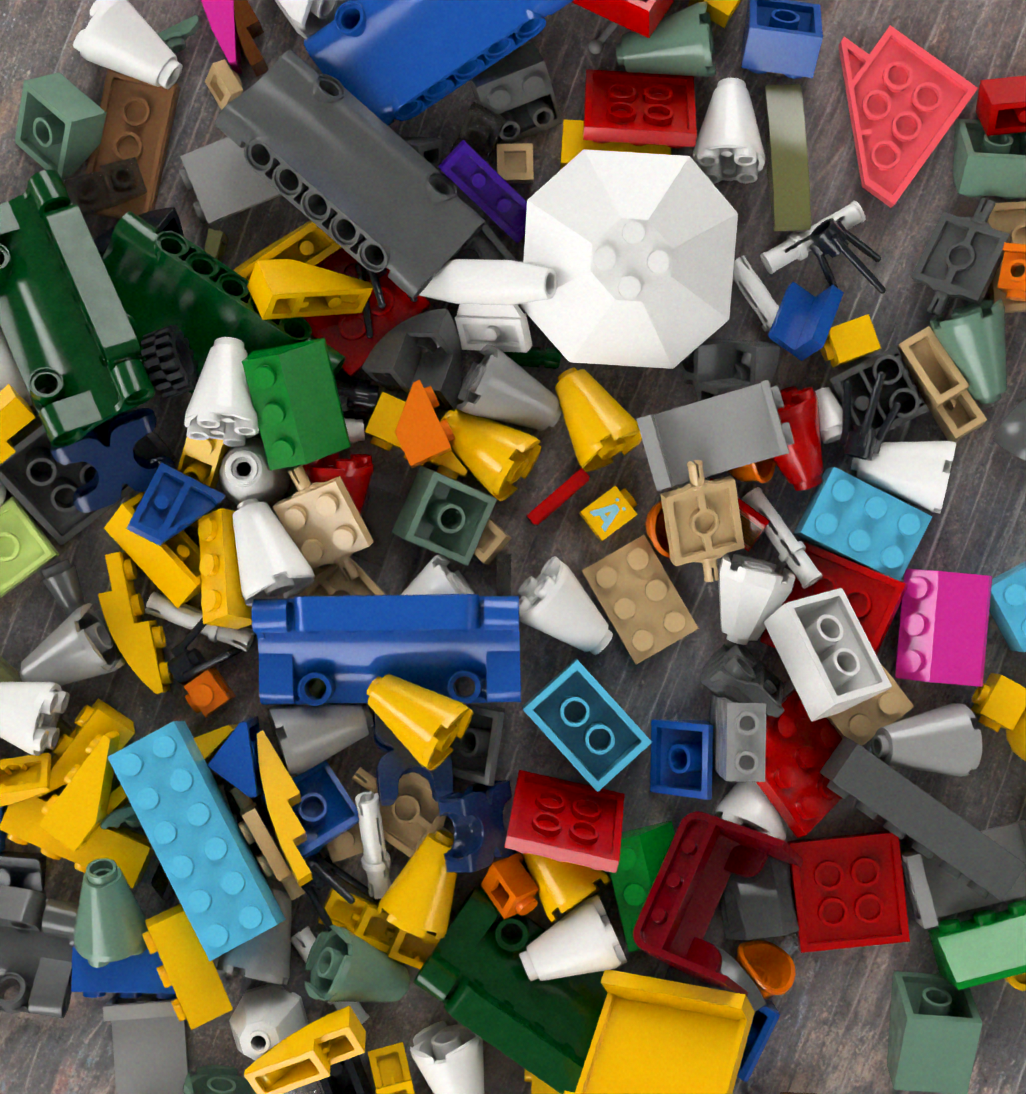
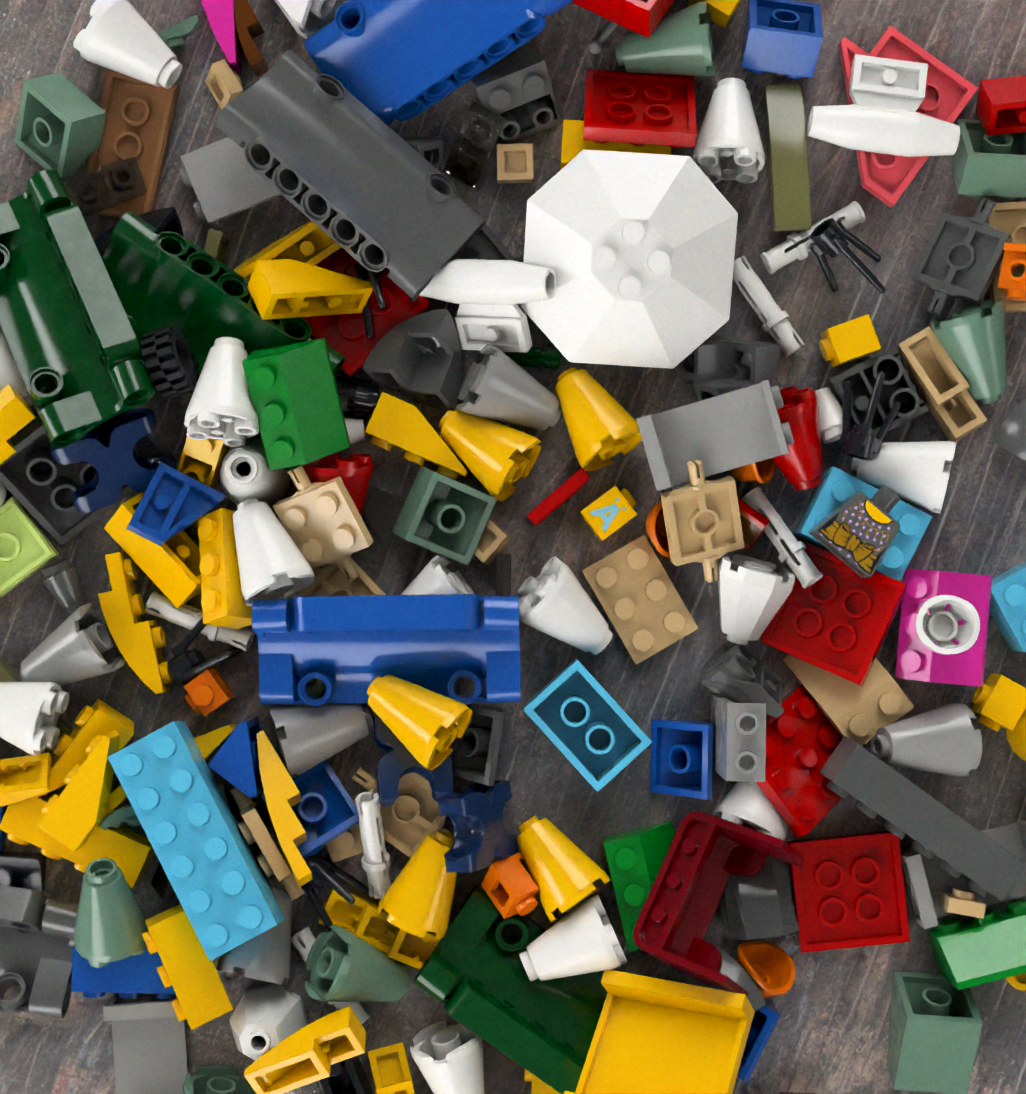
(419, 428): orange slope -> none
(487, 189): dark purple plate -> none
(566, 821): red plate -> none
(804, 320): blue panel -> none
(826, 653): white slope -> none
(860, 530): none -> torso
(885, 112): none -> white plate
(943, 625): none -> white helmet
(962, 902): none -> tan plate

